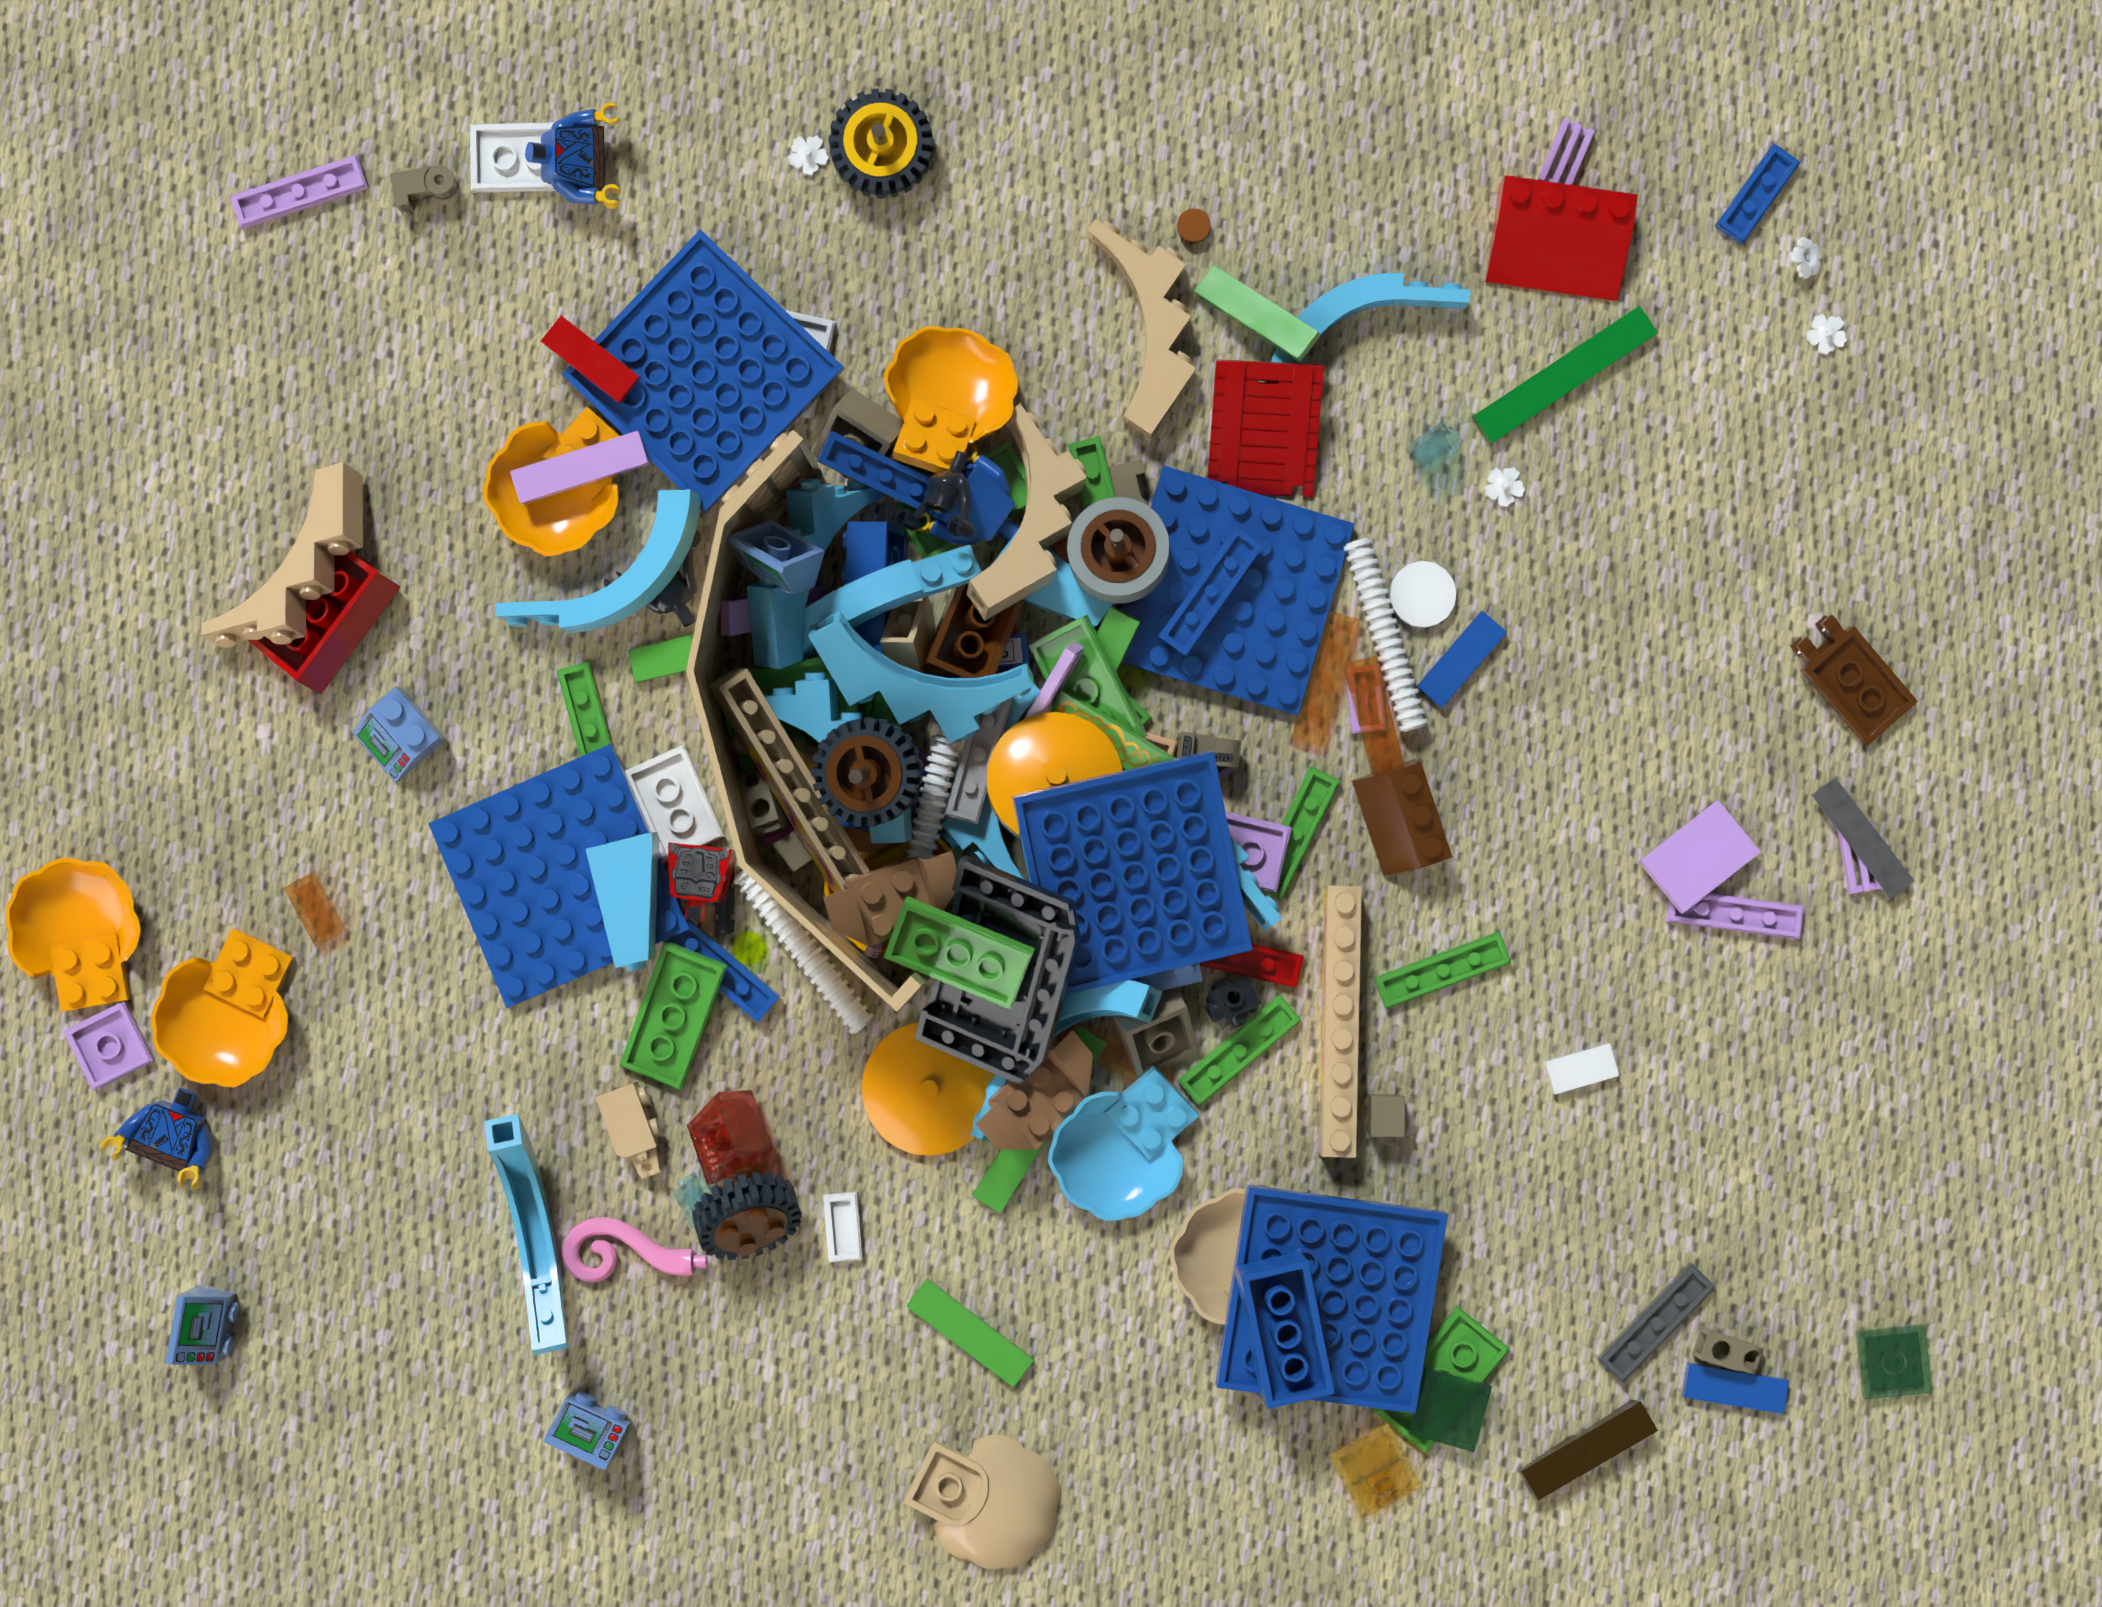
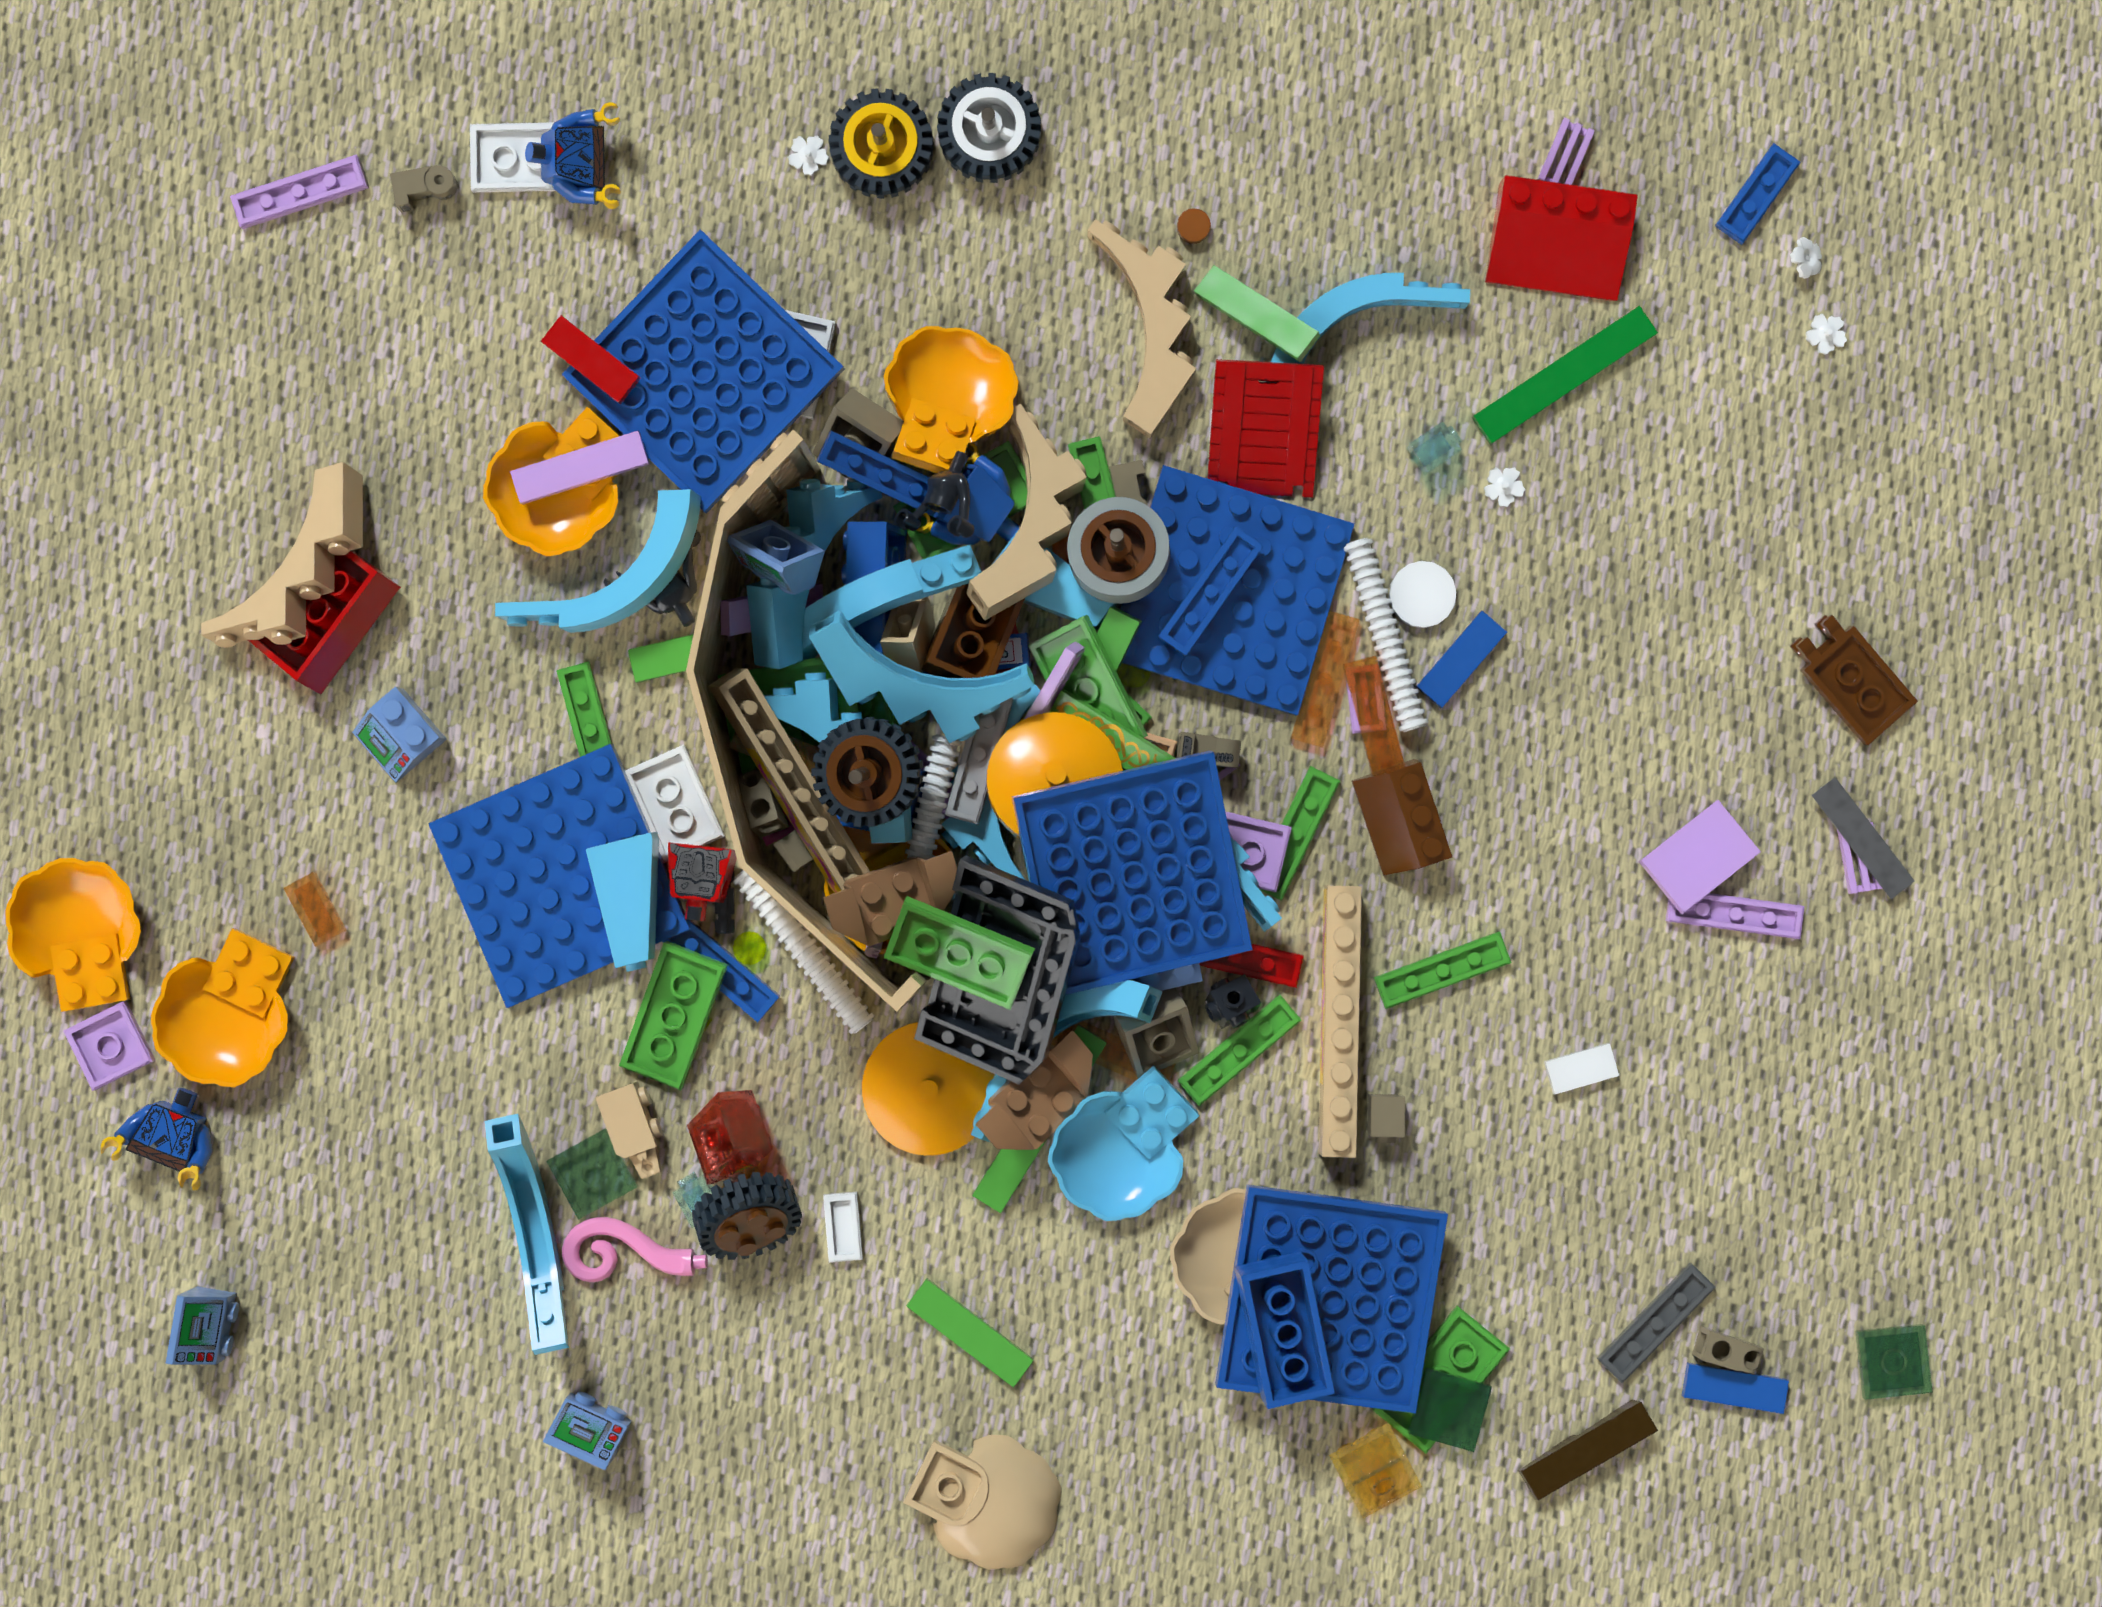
(591, 1174): none -> clear green tile
(989, 128): none -> wheel

